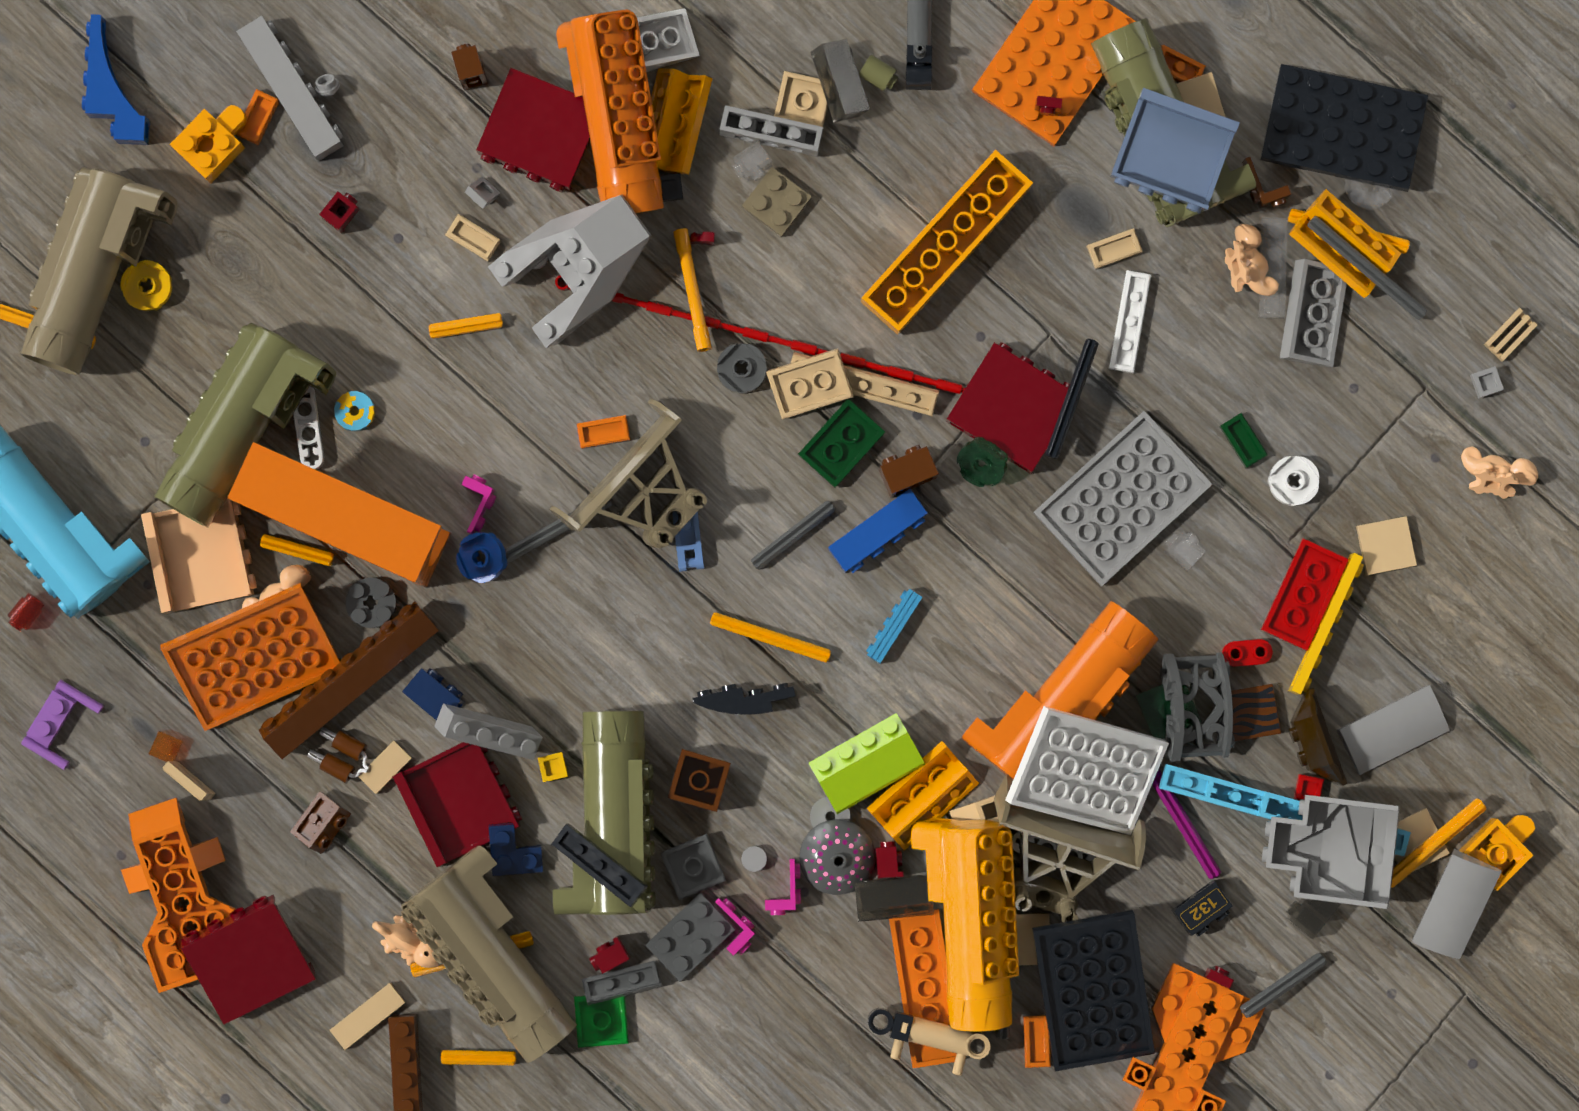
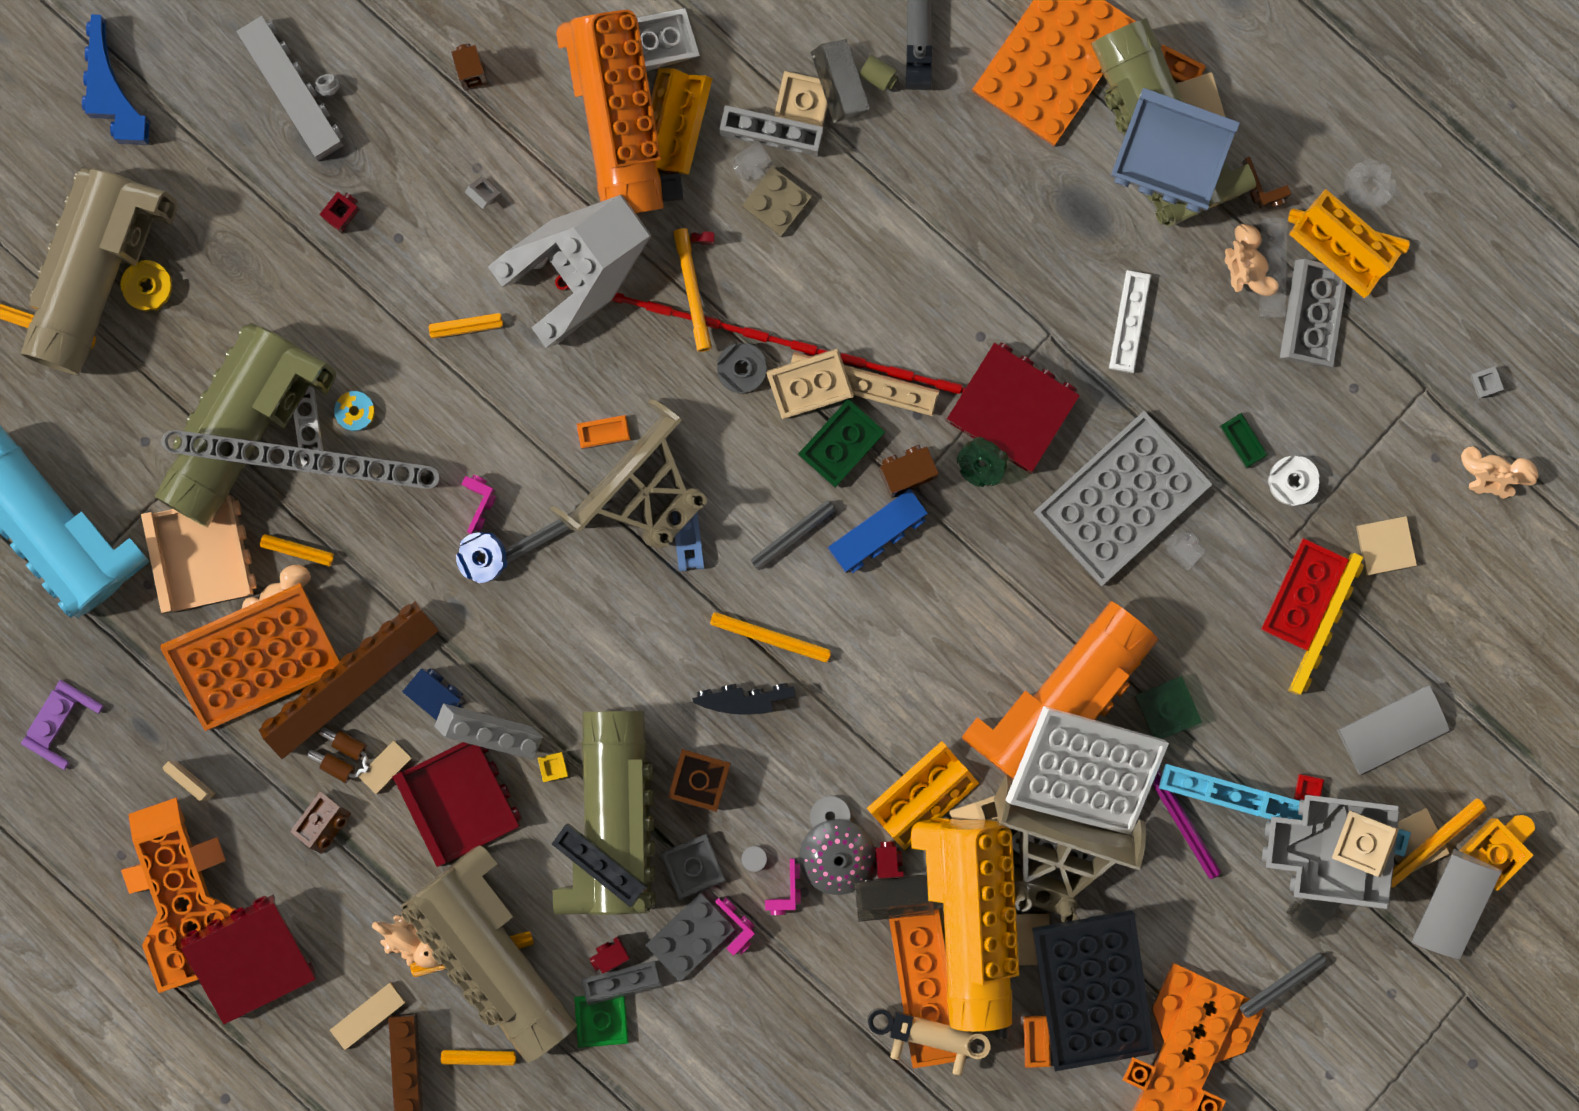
(25, 612): clear red brick -> none
(165, 747): clear orange plate -> none
(210, 142): light orange brick -> none
(258, 116): orange tile -> none
(289, 459): none -> light grey beam
(339, 514): orange piece -> none
(359, 594): dark grey plate -> none
(473, 238): tan tile -> none
(510, 858): dark blue plate -> none
(536, 131): dark red panel -> none
(866, 763): lime slope -> none
(893, 625): dark azure piece -> none
(946, 242): light orange brick -> none
(1048, 105): dark red plate -> none
(1072, 398): black axle -> none
(1114, 248): tan tile -> none
(1173, 681): dark grey fence -> none
(1202, 908): black brick -> none
(1219, 976): dark red plate -> none
(1247, 652): red plate -> none
(1254, 712): tile -> none
(1314, 740): dark brown wedge -> none
(1344, 127): black plate -> none
(1365, 843): none -> tan plate
(1367, 268): dark grey axle -> none
(1524, 319): tan tile -> none

